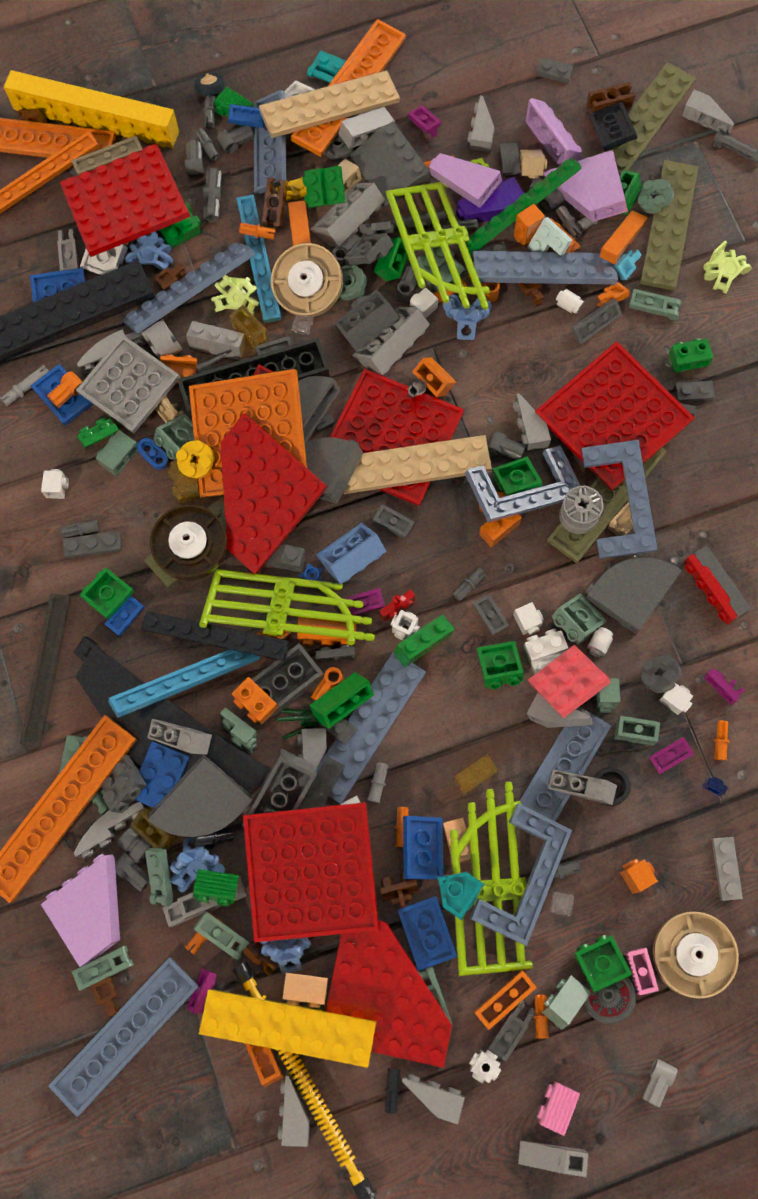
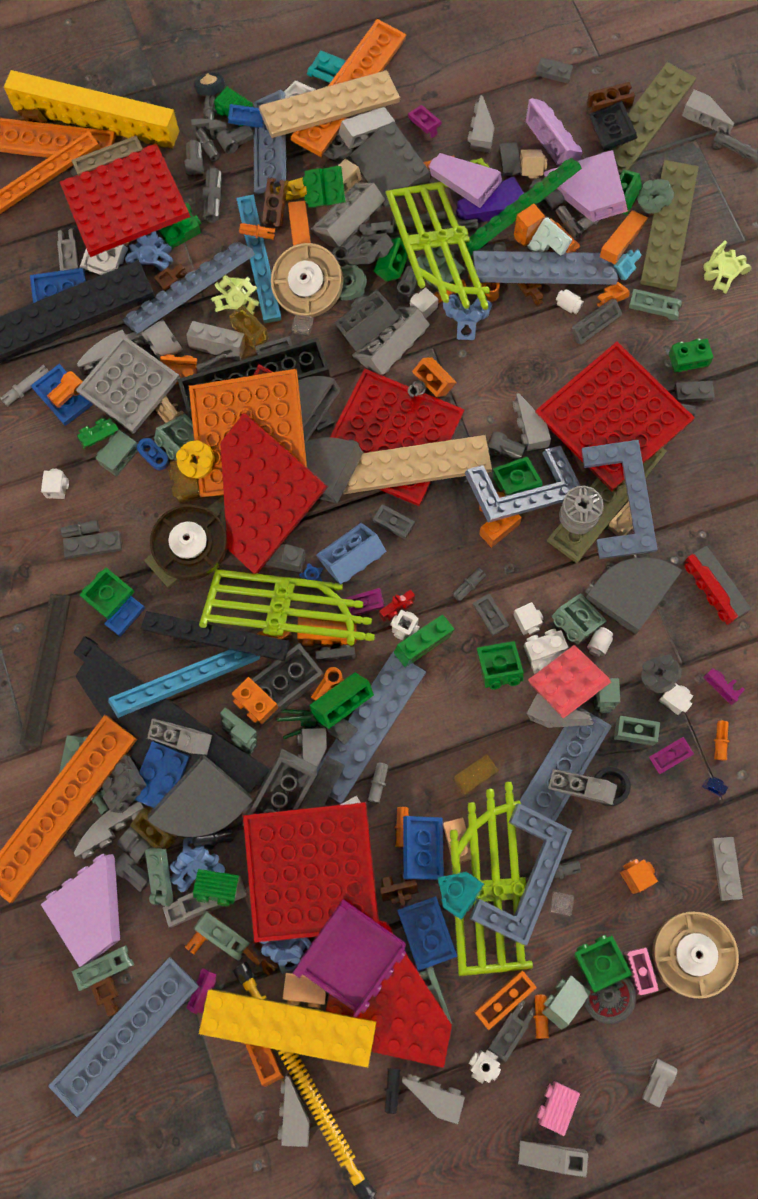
(210, 126): none -> dark grey slope
(351, 957): none -> magenta panel

